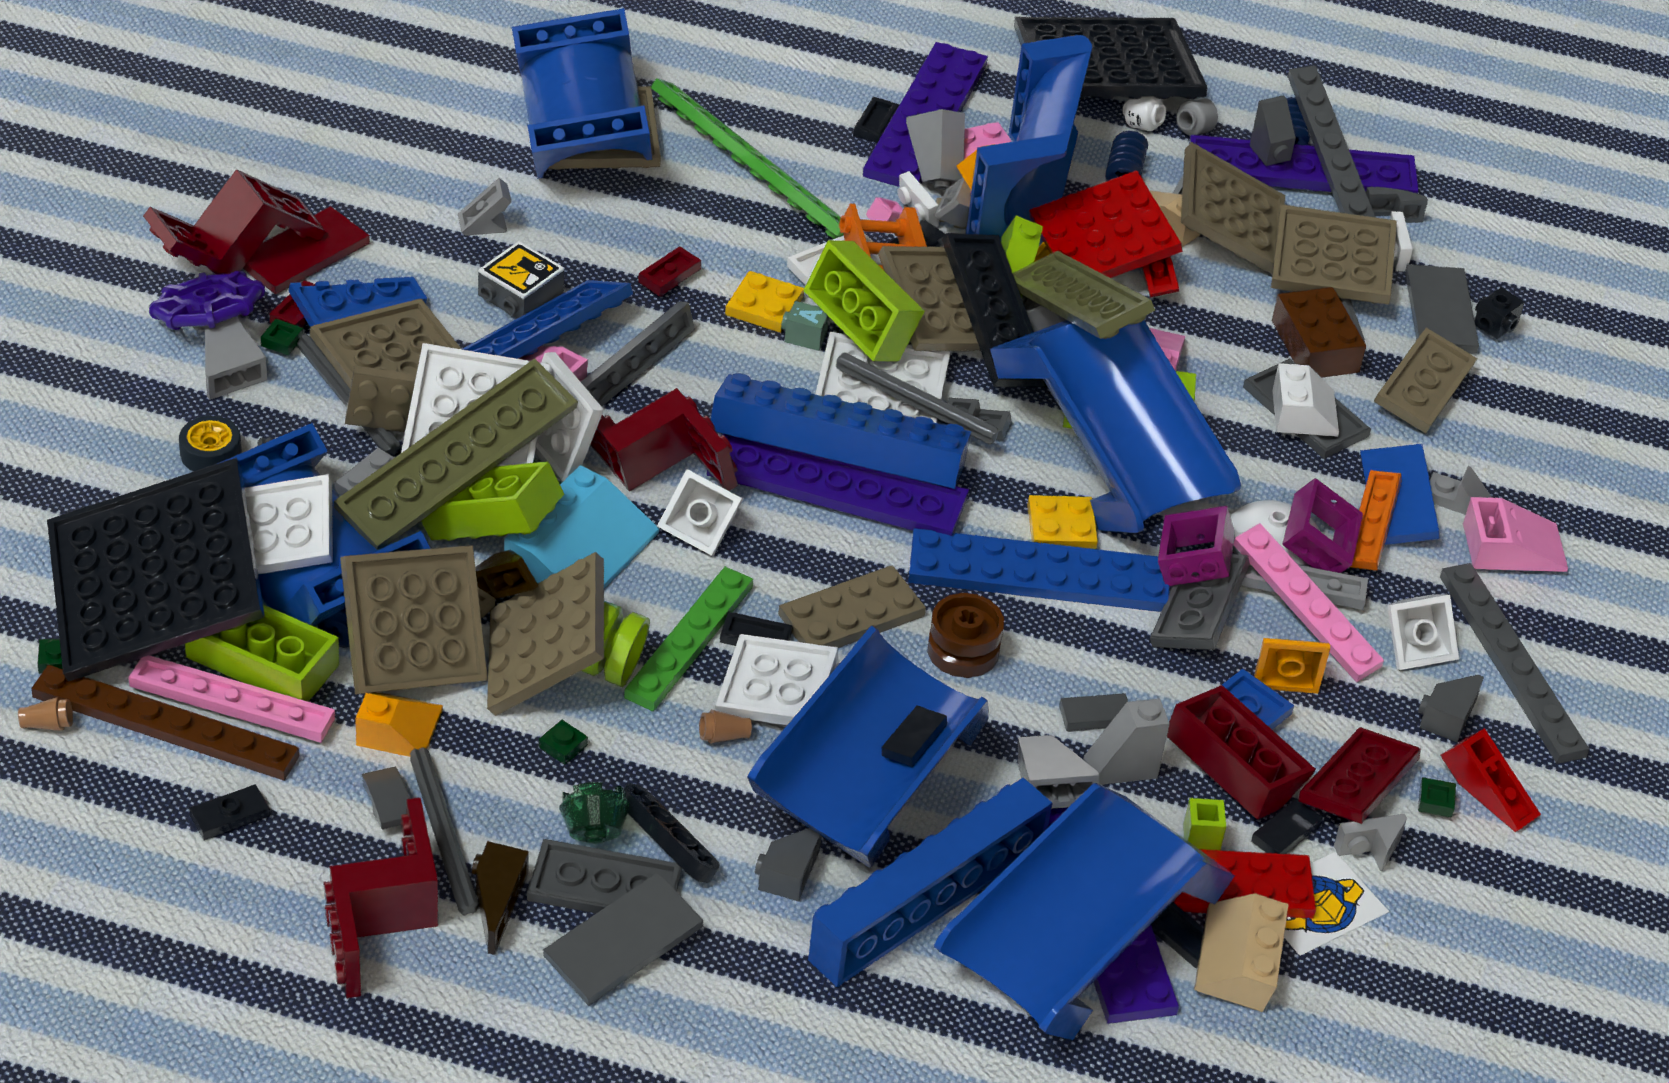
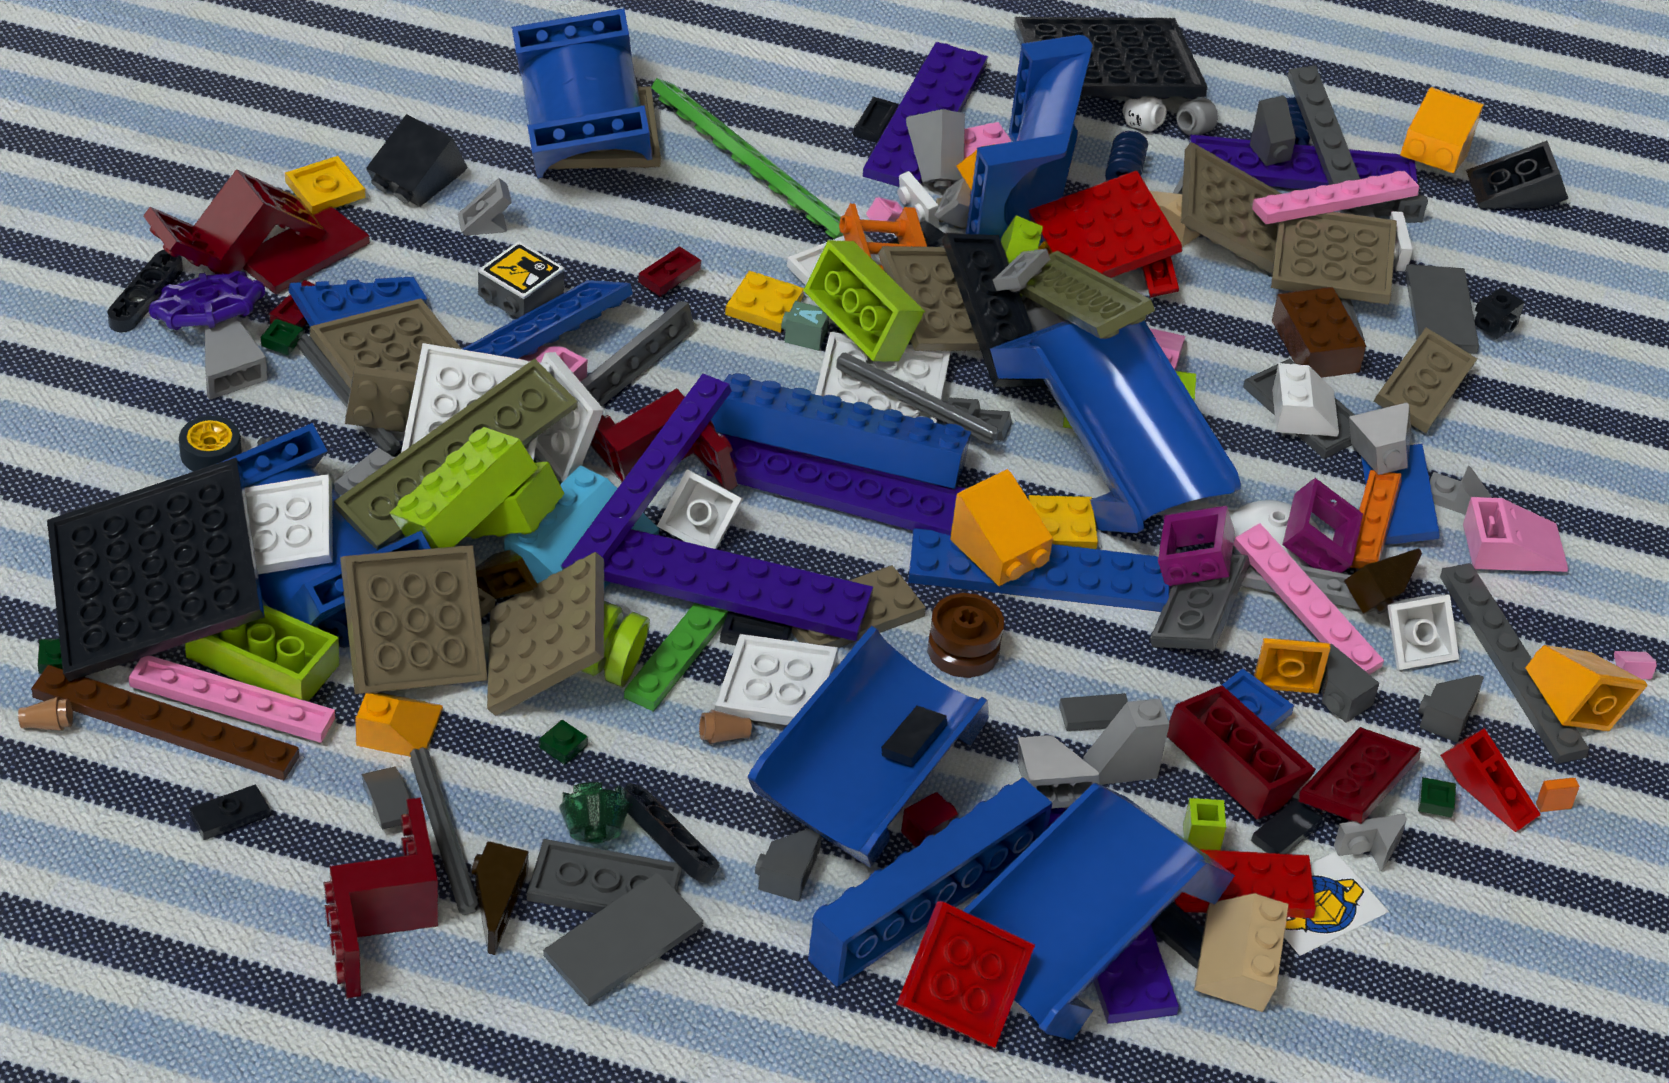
(140, 288): none -> black beam
(325, 184): none -> yellow plate
(416, 162): none -> black slope
(465, 488): none -> lime brick
(651, 470): none -> dark purple plate
(739, 584): none -> dark purple plate
(927, 818): none -> dark red brick
(965, 974): none -> red plate
(1000, 529): none -> light orange slope
(1021, 270): none -> light grey plate
(1335, 197): none -> bright pink plate
(1346, 686): none -> dark grey slope
(1382, 581): none -> dark brown slope
(1383, 437): none -> light grey slope
(1442, 130): none -> light orange slope
(1519, 180): none -> black slope
(1557, 794): none -> orange tile
(1583, 687): none -> light orange slope
(1636, 663): none -> bright pink slope

